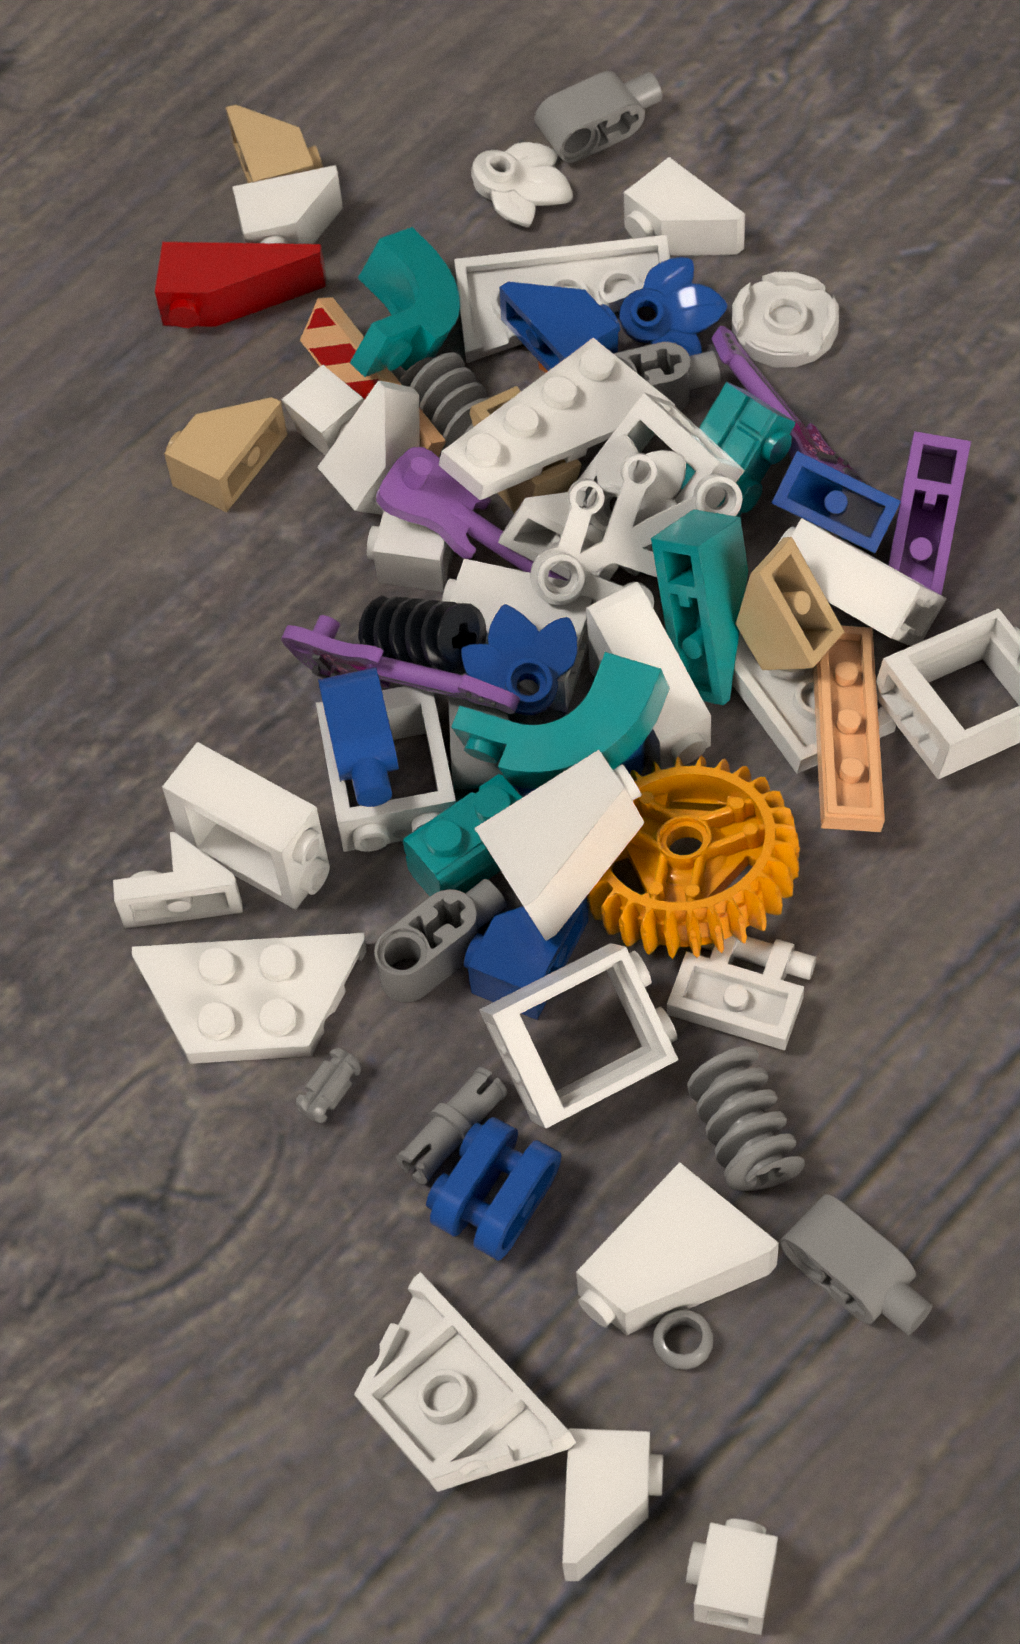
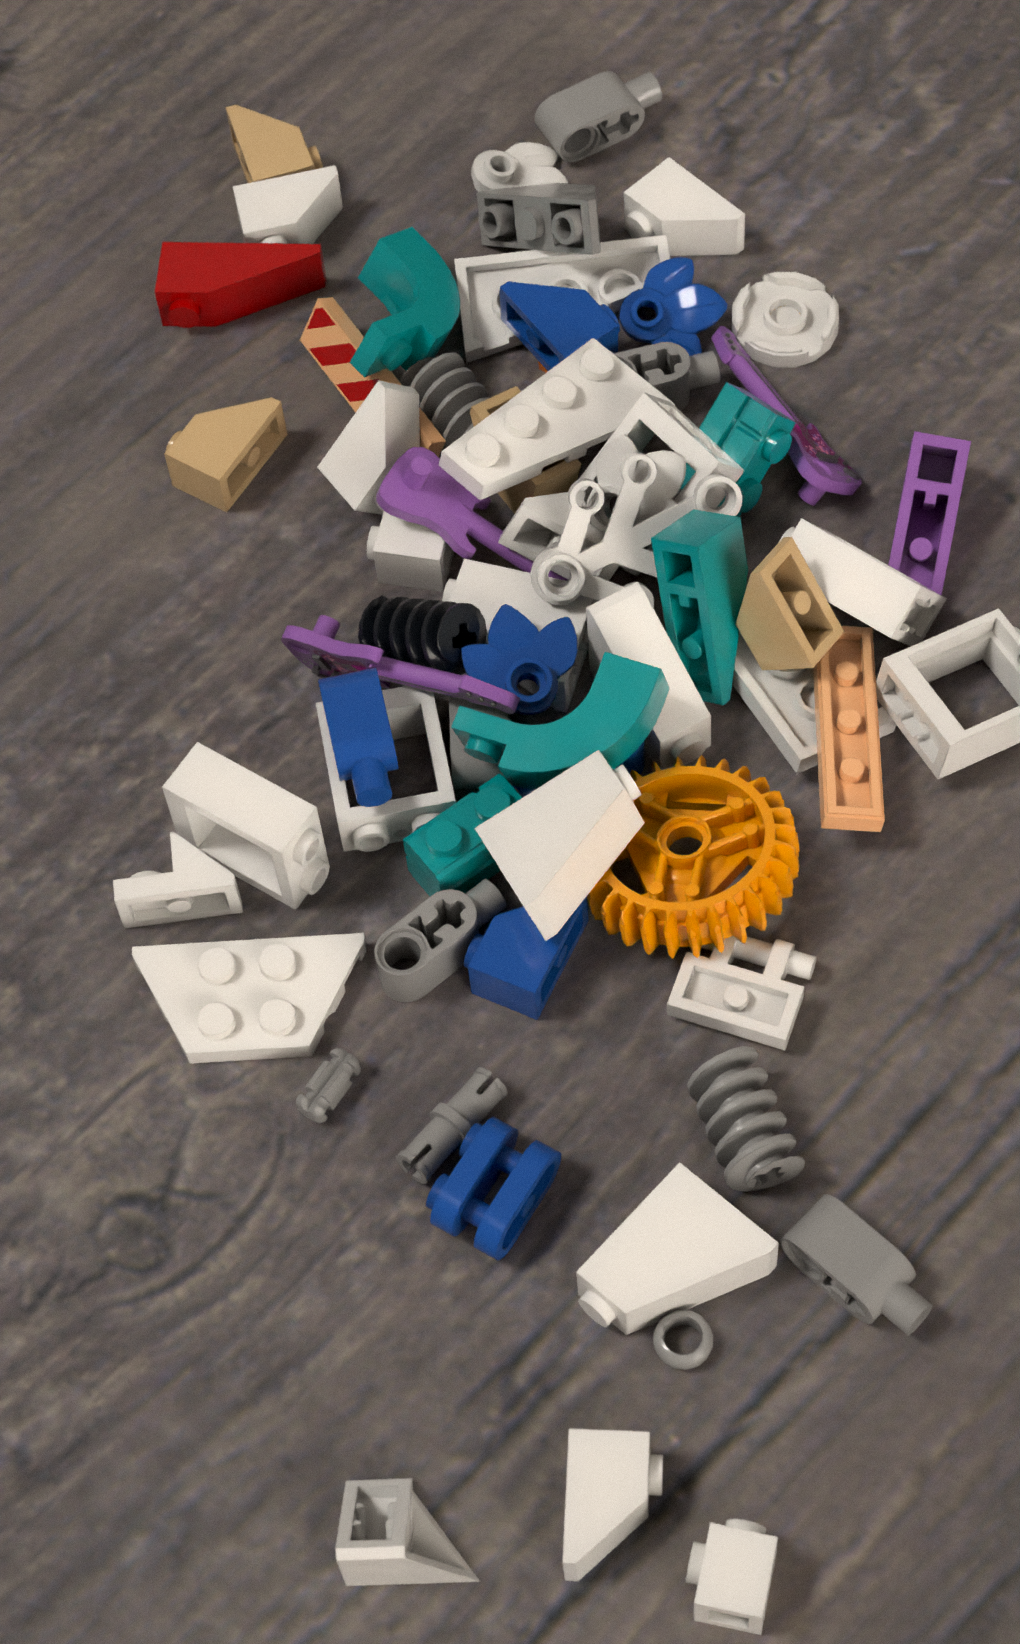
(322, 407): white brick -> none
(393, 1538): none -> white slope
(453, 1397): white wing -> none
(524, 1064): white window -> none
(541, 218): none -> light grey slope
(836, 502): blue slope -> none

